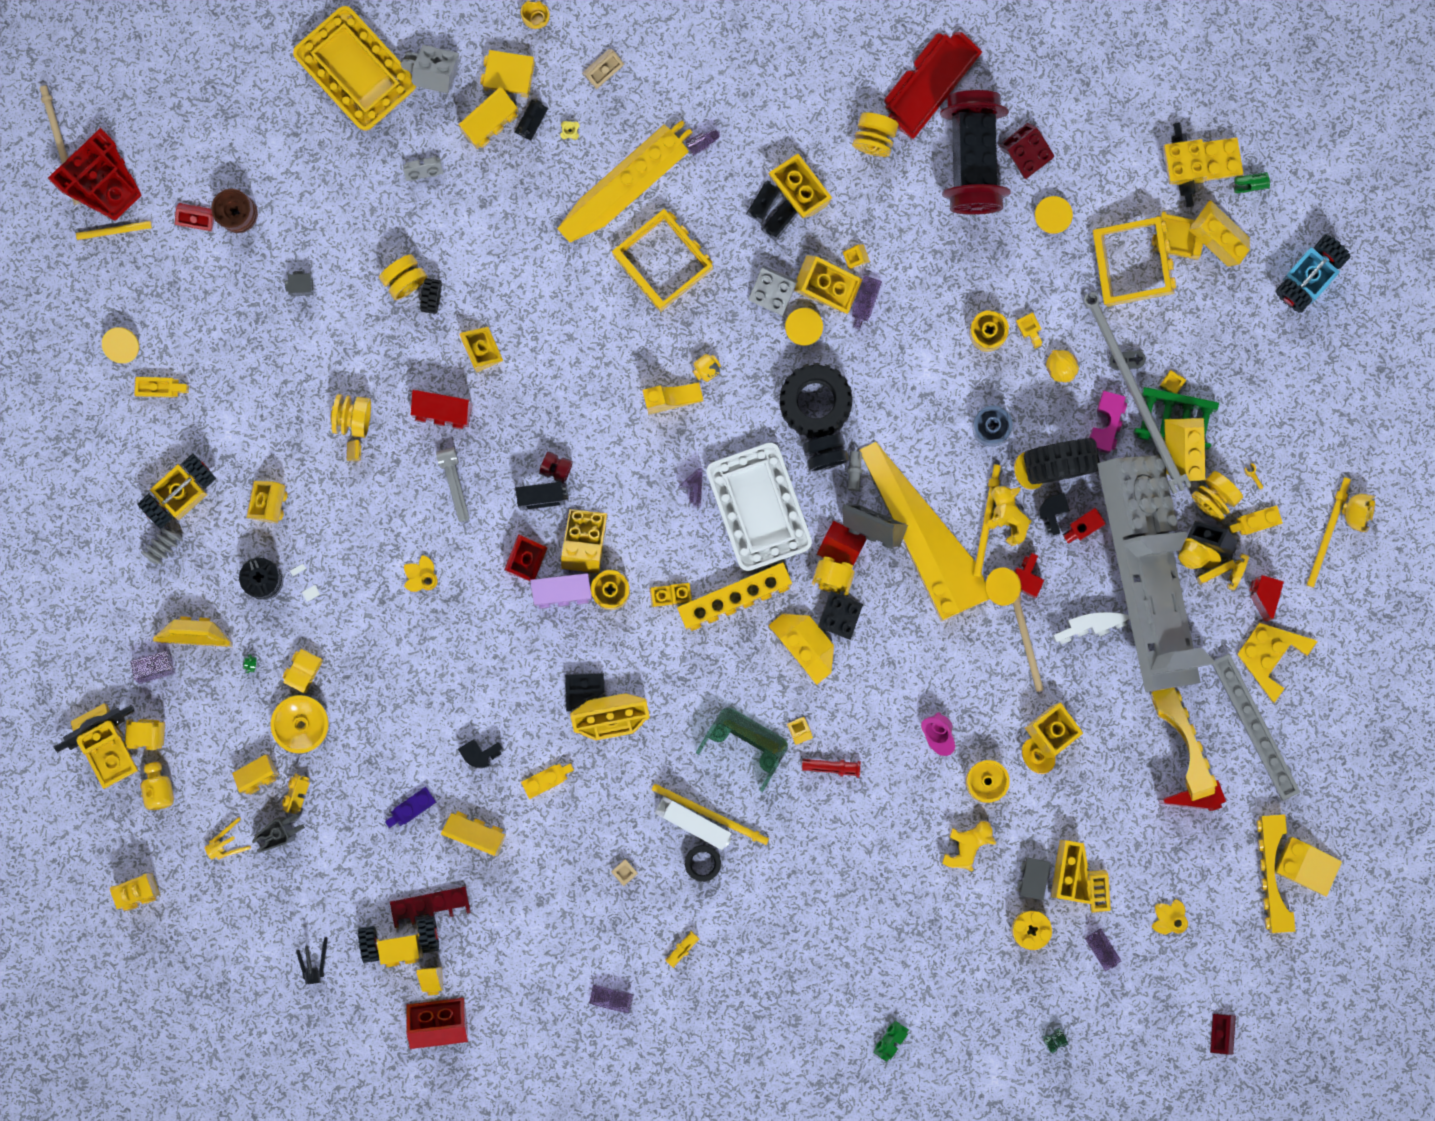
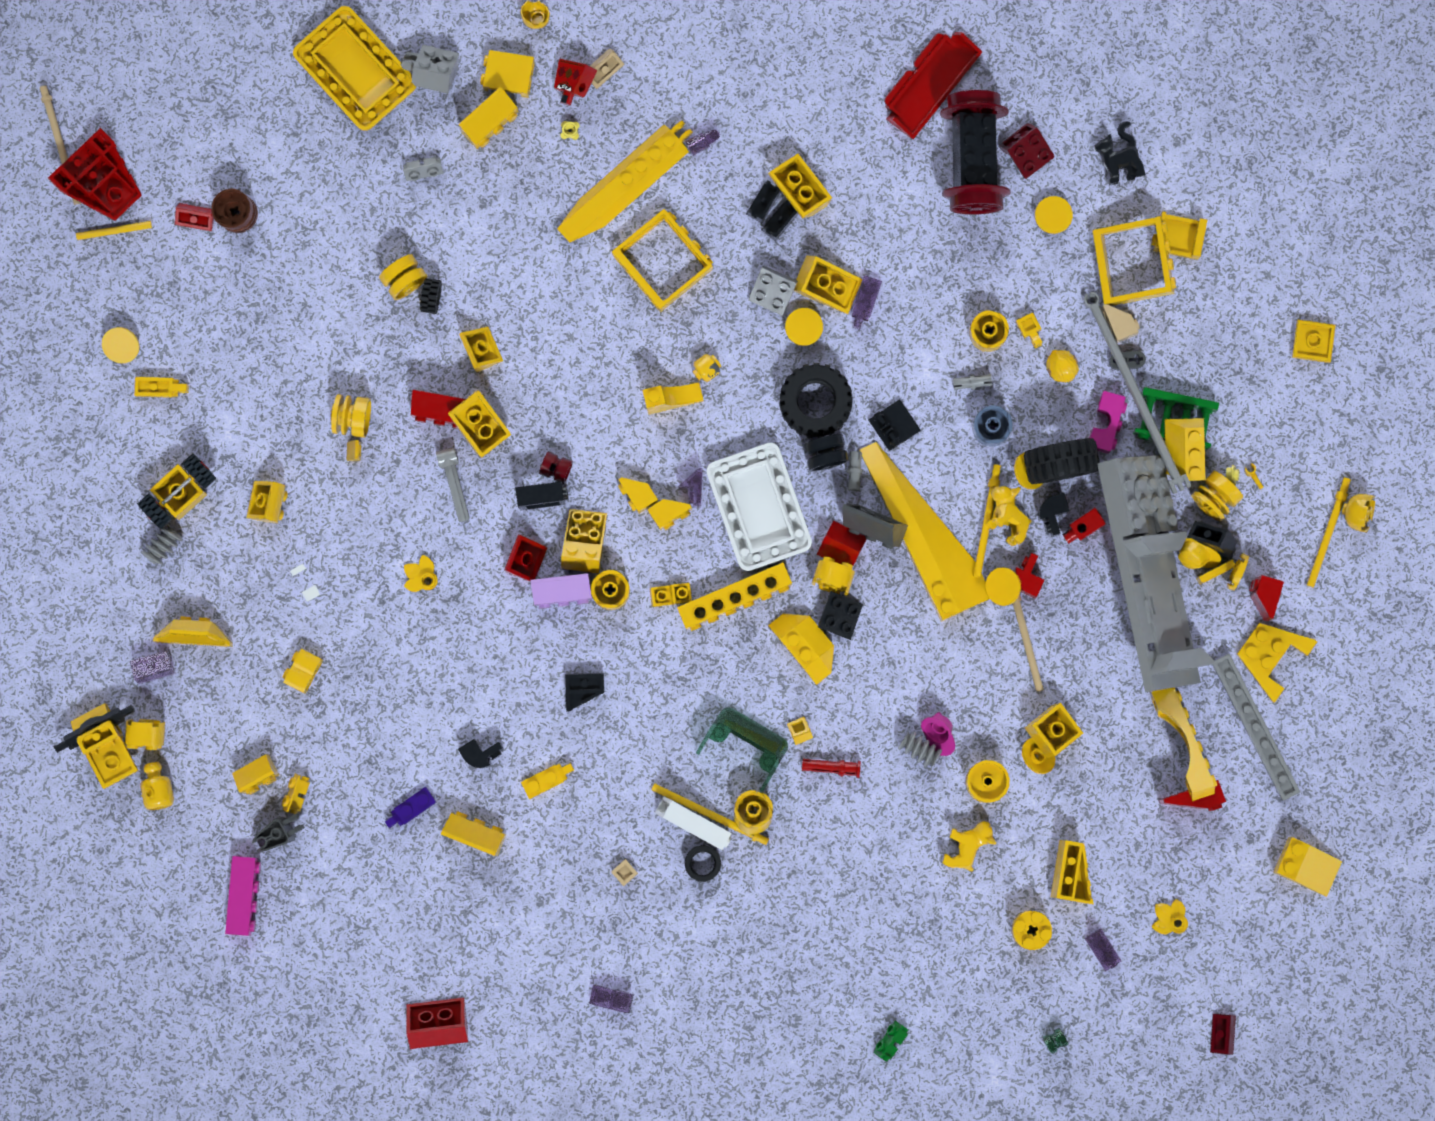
(135, 891): yellow hinge -> none
(215, 848): yellow plant -> none
(242, 896): none -> dark pink brick
(249, 664): green plate -> none
(269, 585): black wheel -> none
(286, 720): yellow dish -> none
(299, 284): dark grey brick -> none
(312, 974): black plant -> none
(399, 949): brick -> none
(429, 904): dark red hinge -> none
(430, 980): yellow slope -> none
(479, 424): none -> yellow slope
(531, 119): black hinge -> none
(573, 80): none -> red torso
(610, 716): yellow wedge -> none
(639, 493): none -> yellow slope
(668, 511): none -> yellow slope
(682, 949): yellow pin -> none
(750, 822): none -> yellow brick
(856, 256): yellow slope -> none
(875, 134): yellow wheel -> none
(894, 425): none -> black hinge
(920, 749): none -> light grey piece
(972, 381): none -> light grey pin
(1034, 878): dark grey piece -> none
(1097, 622): white slope -> none
(1099, 874): yellow slope -> none
(1120, 323): none -> tan slope
(1125, 158): none -> black animal
(1172, 382): yellow tile -> none
(1200, 161): yellow piece -> none
(1221, 235): yellow slope -> none
(1232, 474): none -> light yellow plate
(1251, 182): green hinge -> none
(1257, 521): yellow hinge -> none
(1271, 831): yellow arch -> none
(1312, 273): brick -> none
(1313, 341): none -> yellow plate

